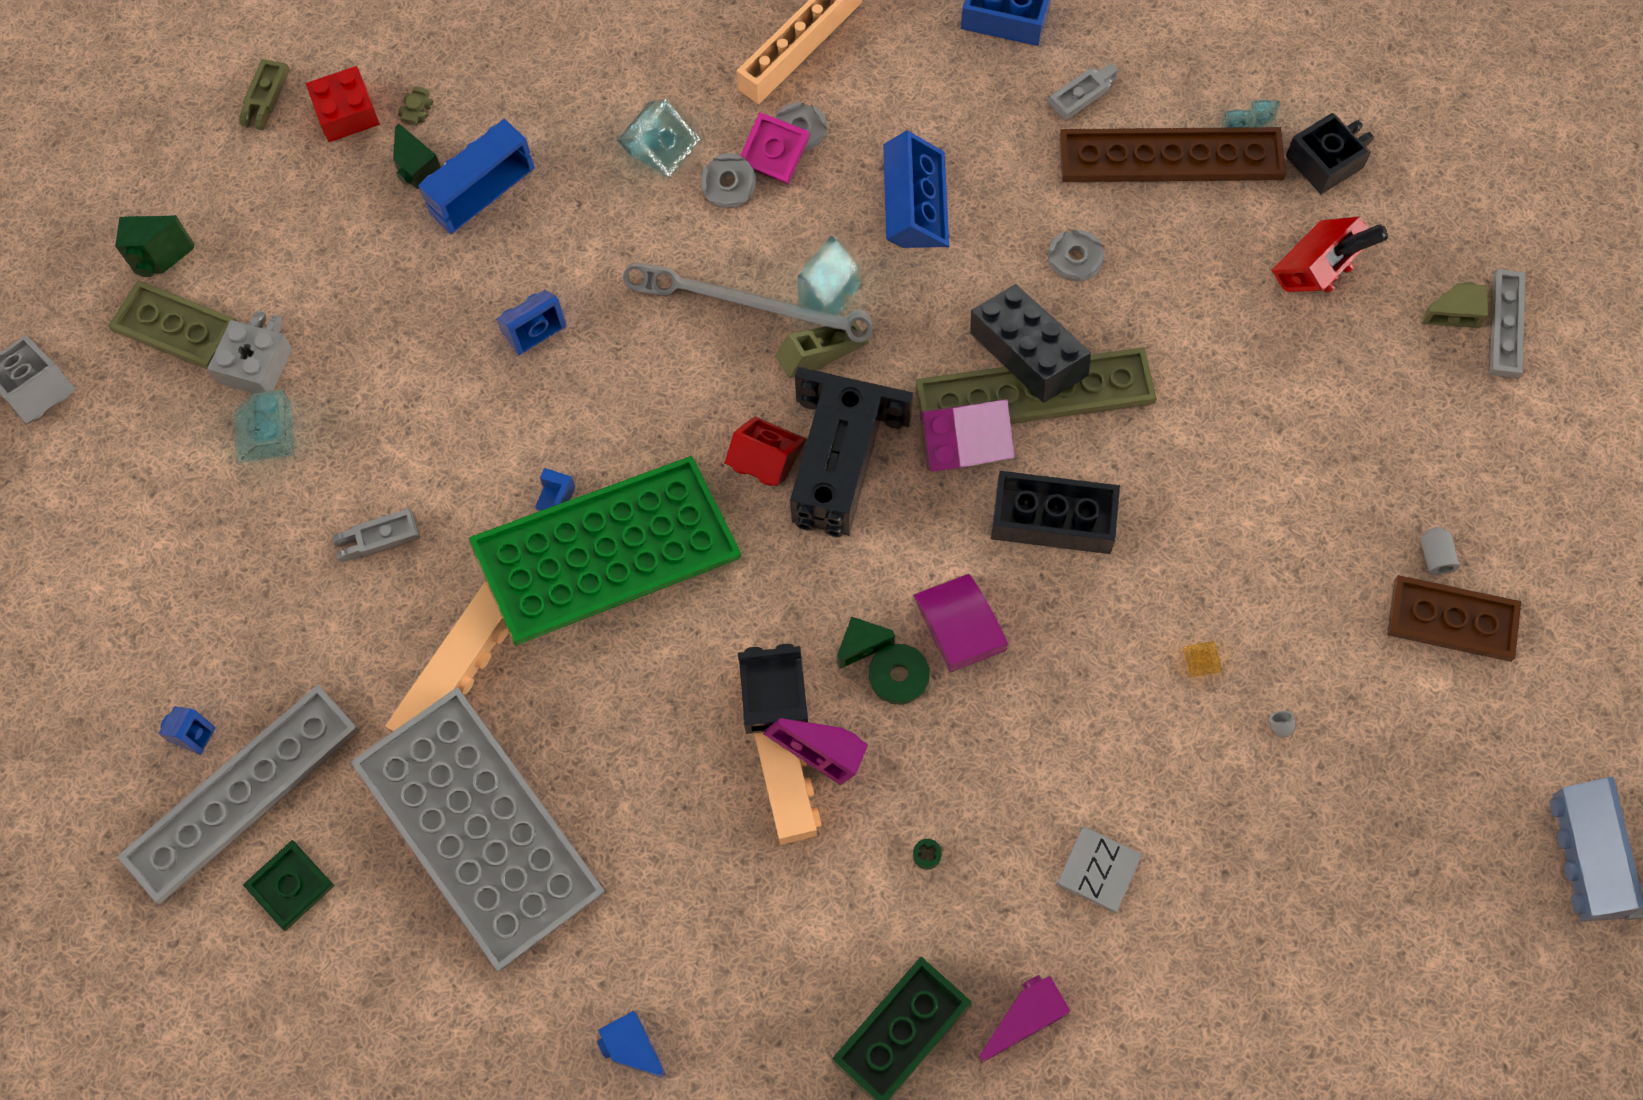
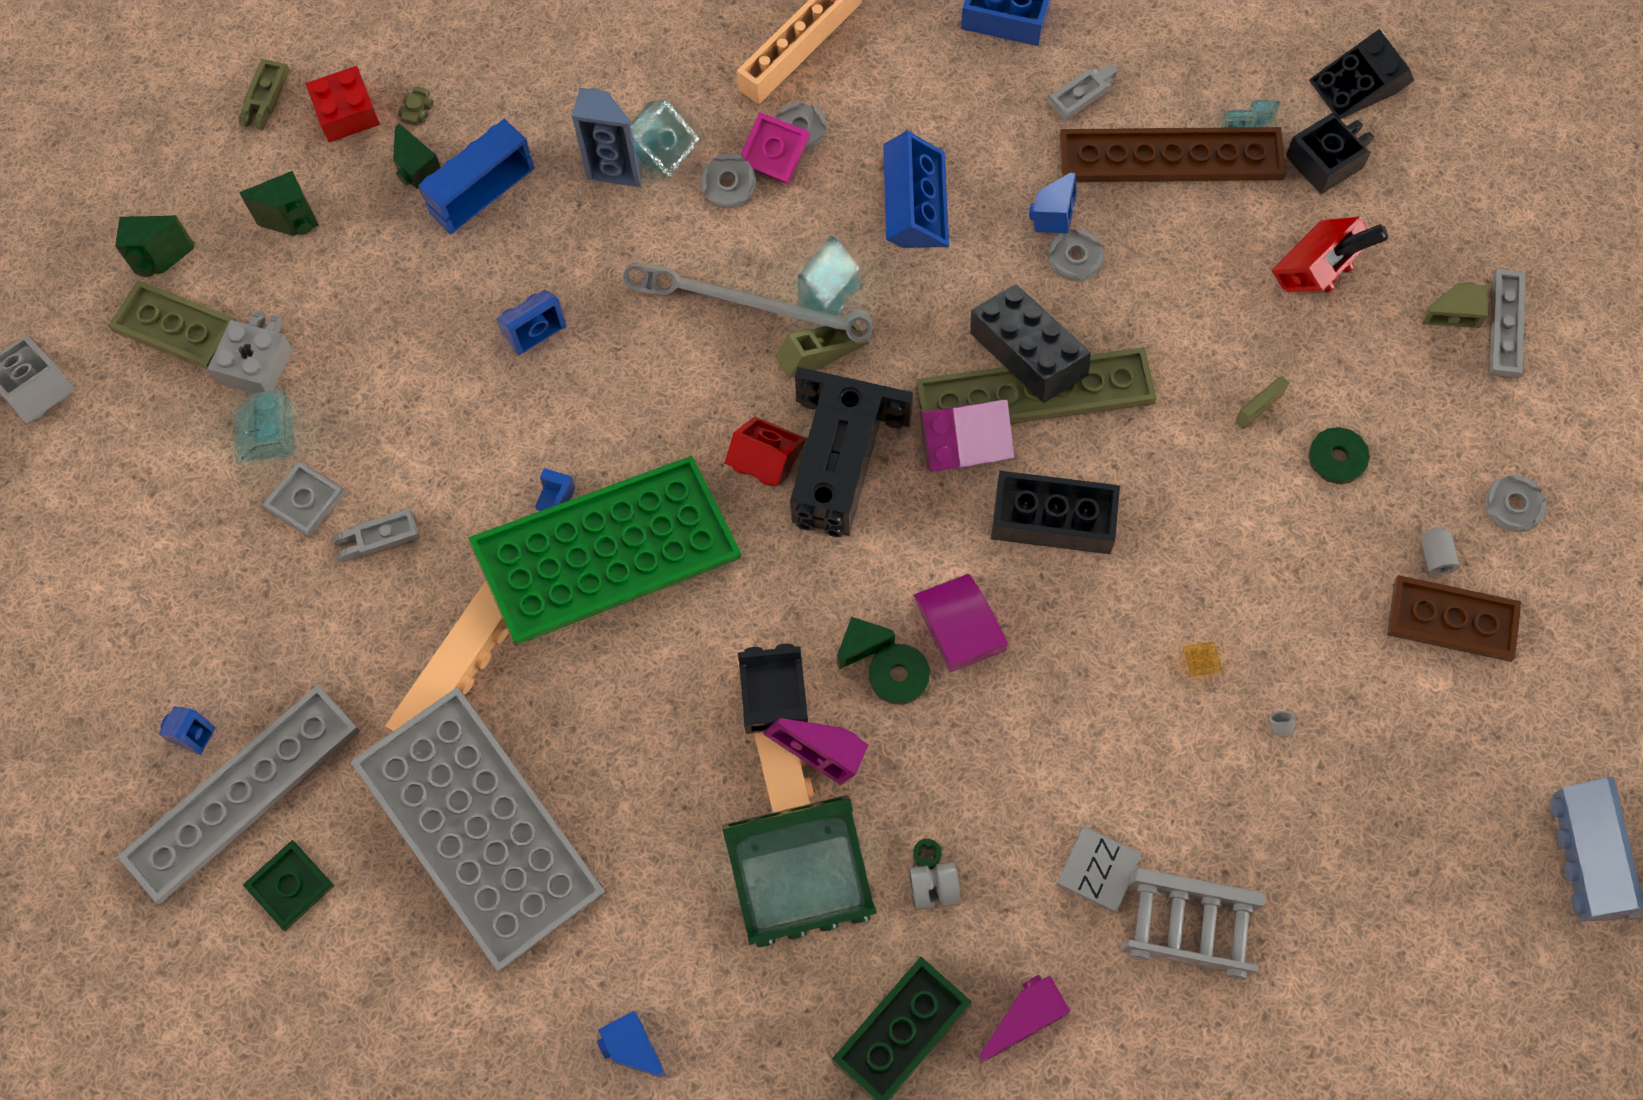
(280, 205): none -> dark green slope
(303, 499): none -> light grey tile
(605, 139): none -> sand blue slope
(799, 870): none -> clear light blue panel
(934, 885): none -> light grey wheel
(1055, 206): none -> slope
(1211, 897): none -> light grey fence
(1262, 402): none -> olive tile
(1343, 440): none -> dark green tile
(1362, 76): none -> black slope
(1507, 517): none -> light grey tile

